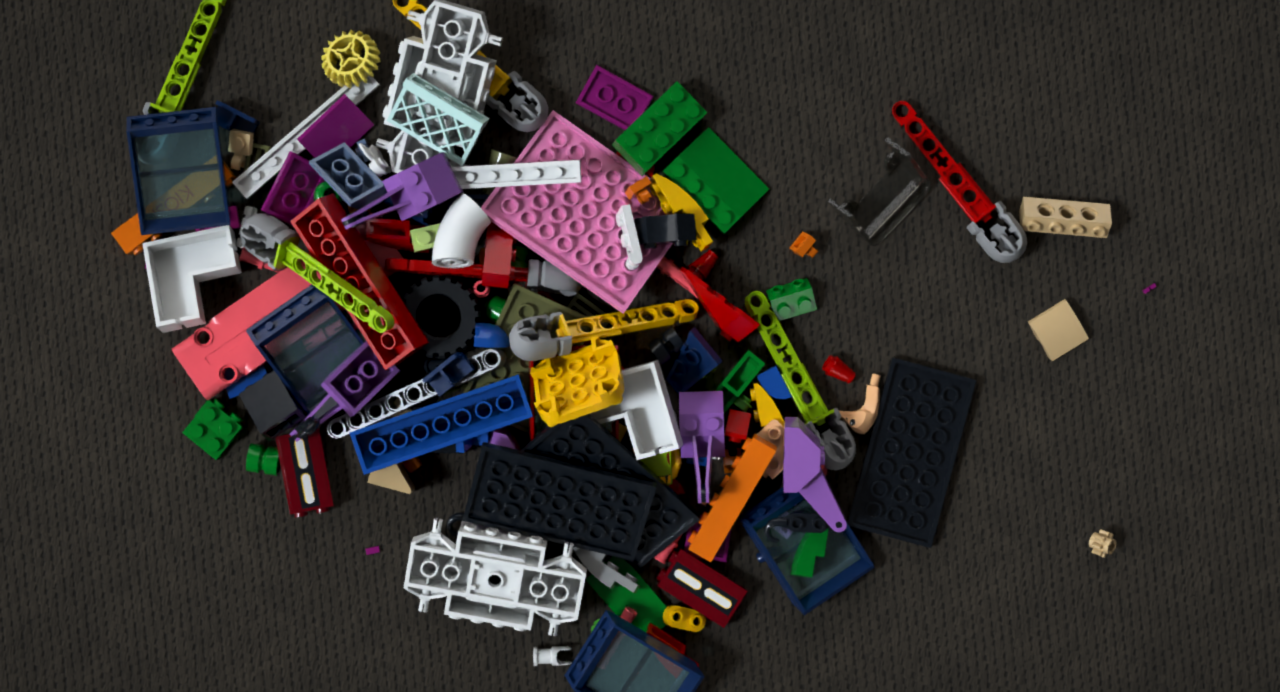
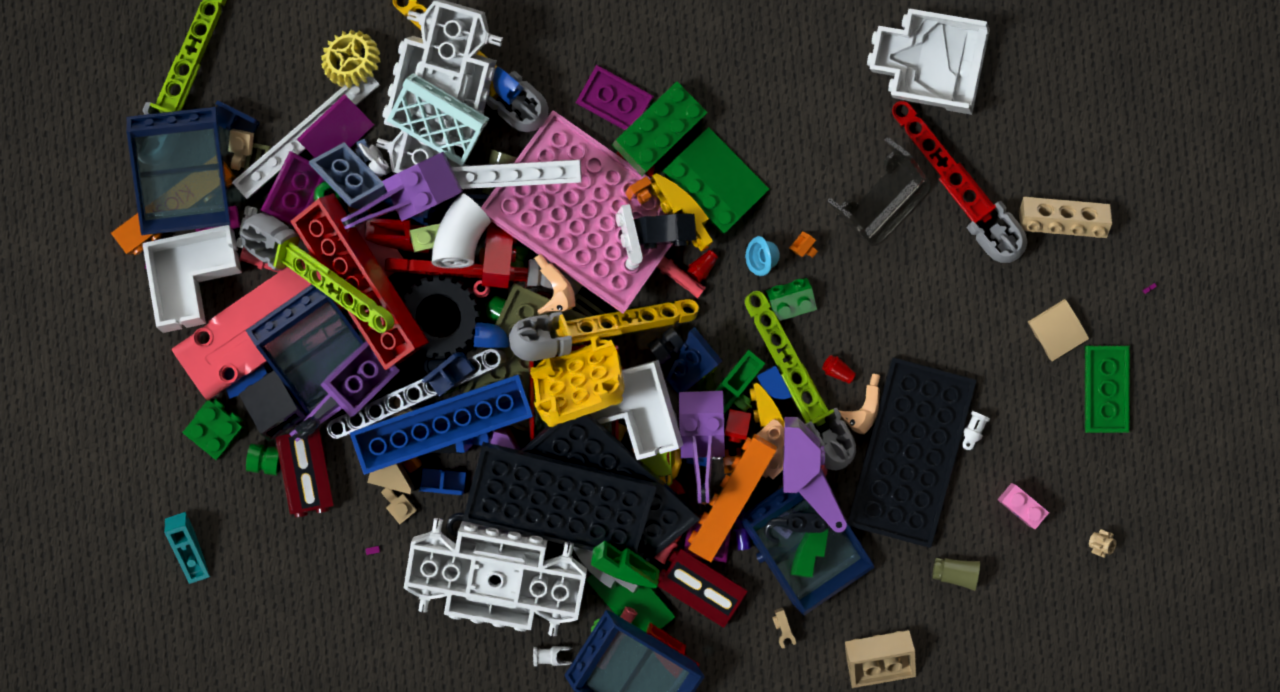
(186, 547): none -> teal slope
(400, 506): none -> tan plate
(443, 481): none -> blue panel
(506, 86): none -> blue brick
(563, 296): none -> light nougat animal
(624, 565): none -> green slope
(685, 618): yellow plate -> none
(727, 317): red wedge -> none
(742, 536): none -> dark purple axle
(761, 256): none -> medium azure hat
(780, 621): none -> tan plate
(880, 658): none -> tan slope
(932, 59): none -> white panel
(957, 572): none -> olive plant
(974, 435): none -> white piece
(1023, 506): none -> bright pink brick
(1107, 389): none -> green tile

